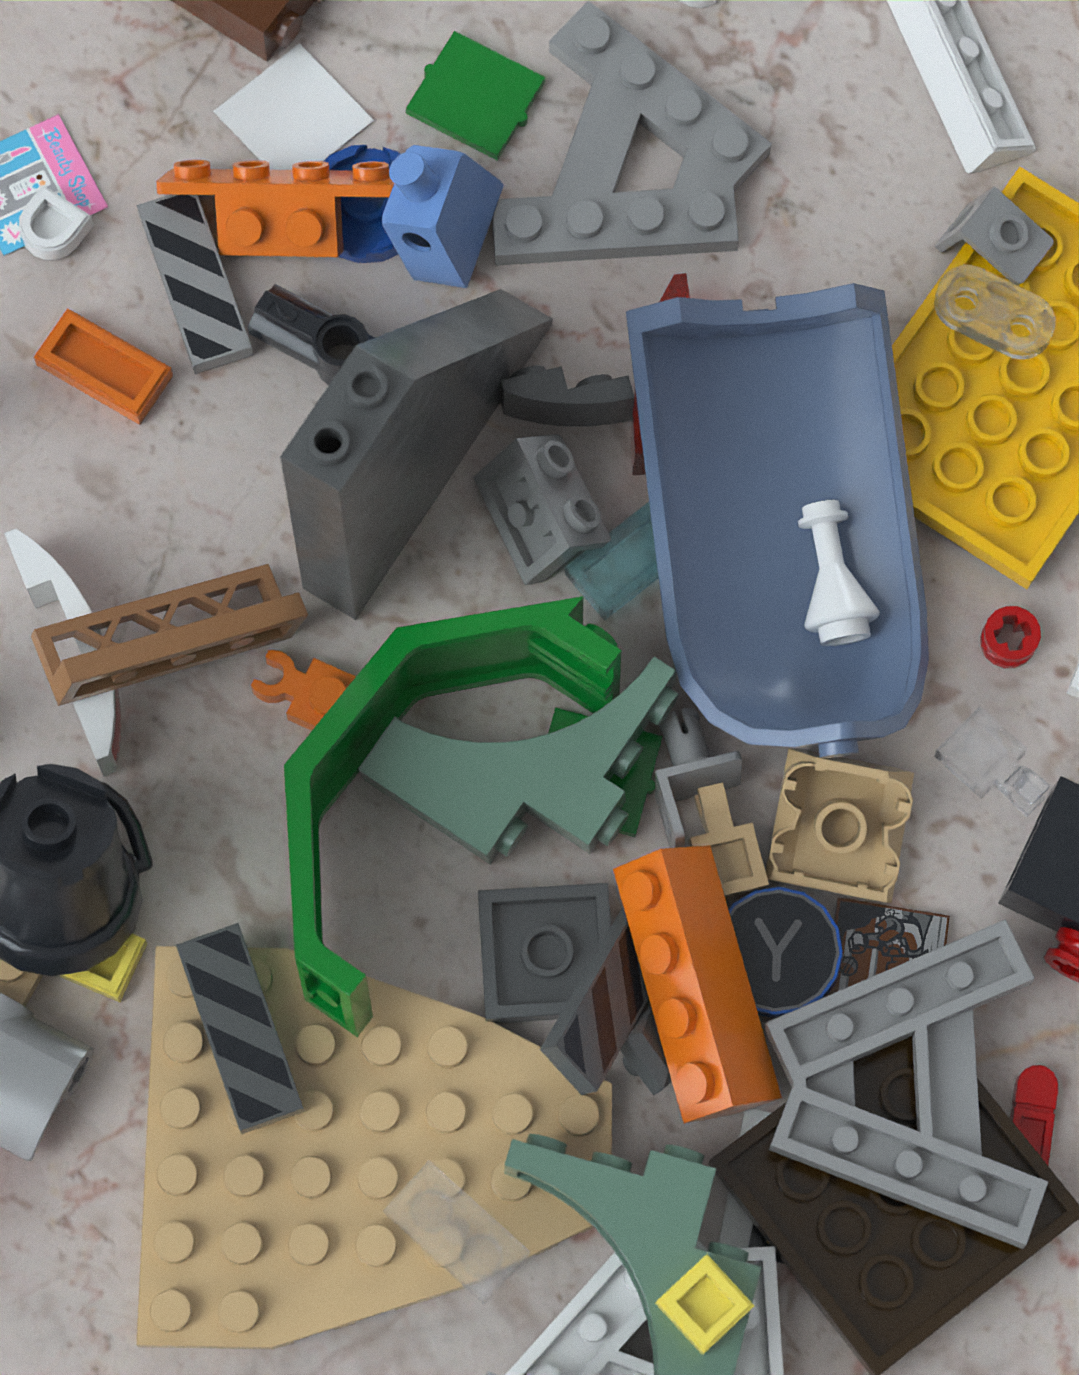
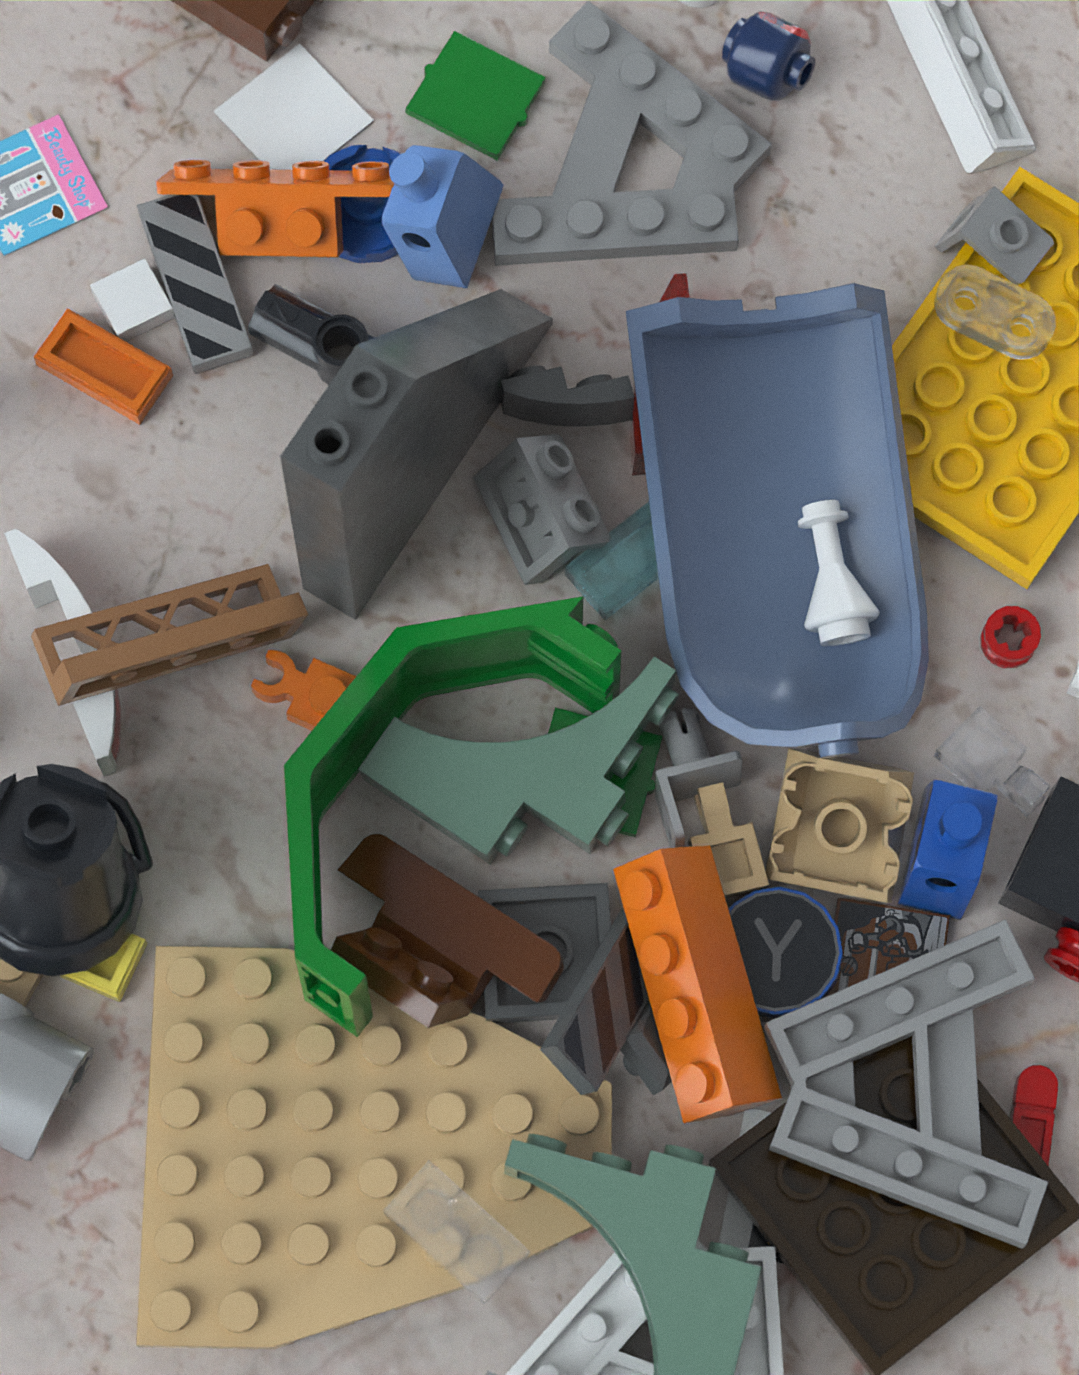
(52, 225): white tile -> none
(132, 300): none -> white tile
(240, 1028): tile -> none
(436, 939): none -> reddish brown plate
(704, 1304): light yellow tile -> none
(768, 55): none -> dark blue head
(947, 845): none -> blue torso

